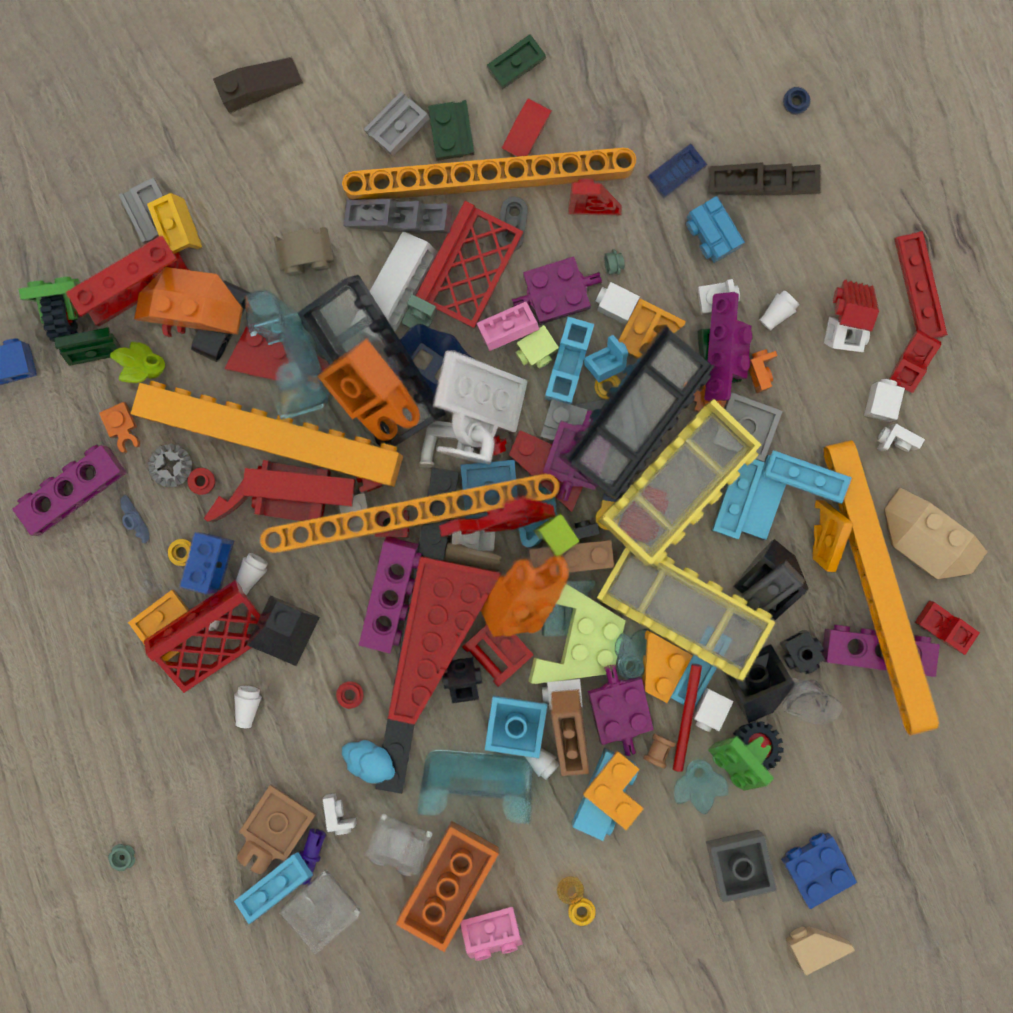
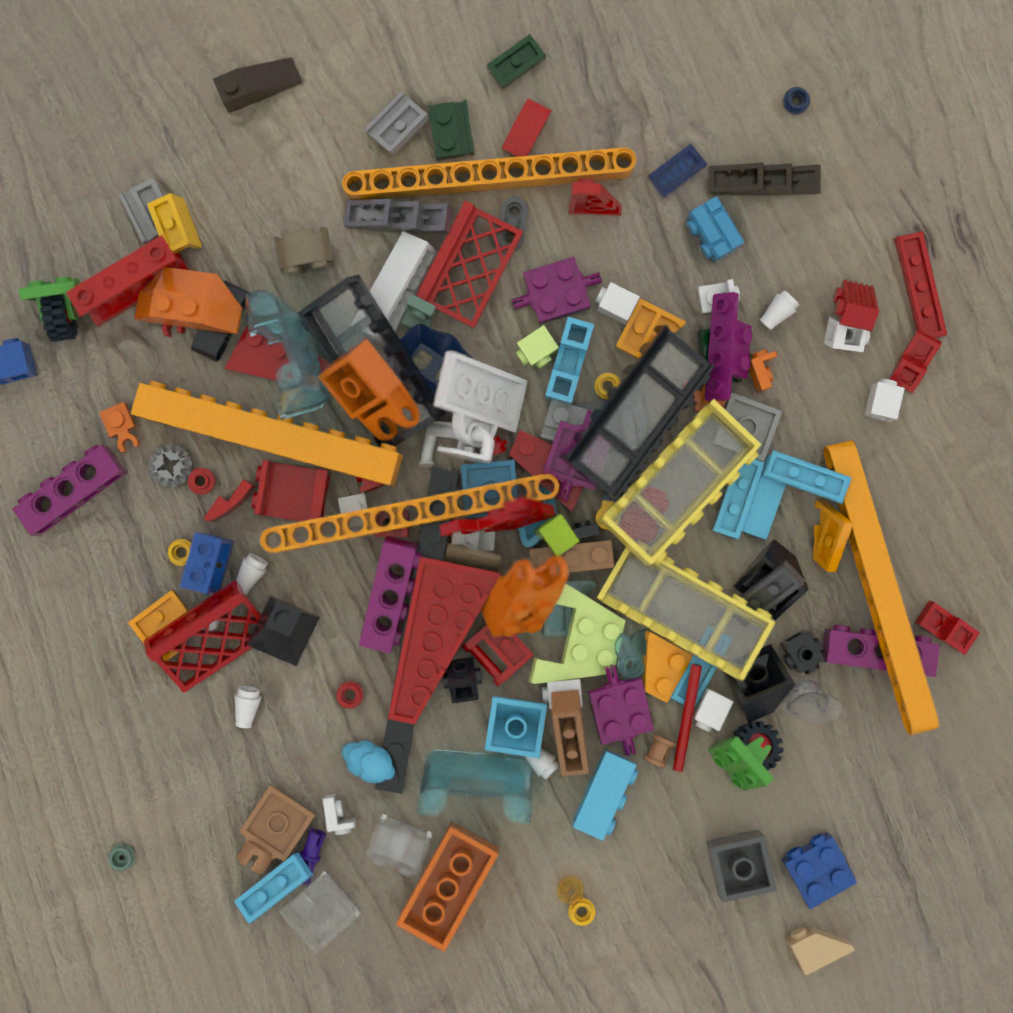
(87, 346): dark green plate -> none
(132, 519): sand blue piece -> none
(138, 363): lime plate -> none
(298, 487): red tile -> none
(491, 934): bright pink bracket -> none
(507, 326): bright pink bracket -> none
(608, 360): medium azure bracket -> none
(608, 793): light orange plate -> none
(614, 262): sand green plate -> none
(700, 790): clear light blue plate -> none
(904, 438): white bracket -> none
(931, 537): tan wedge -> none

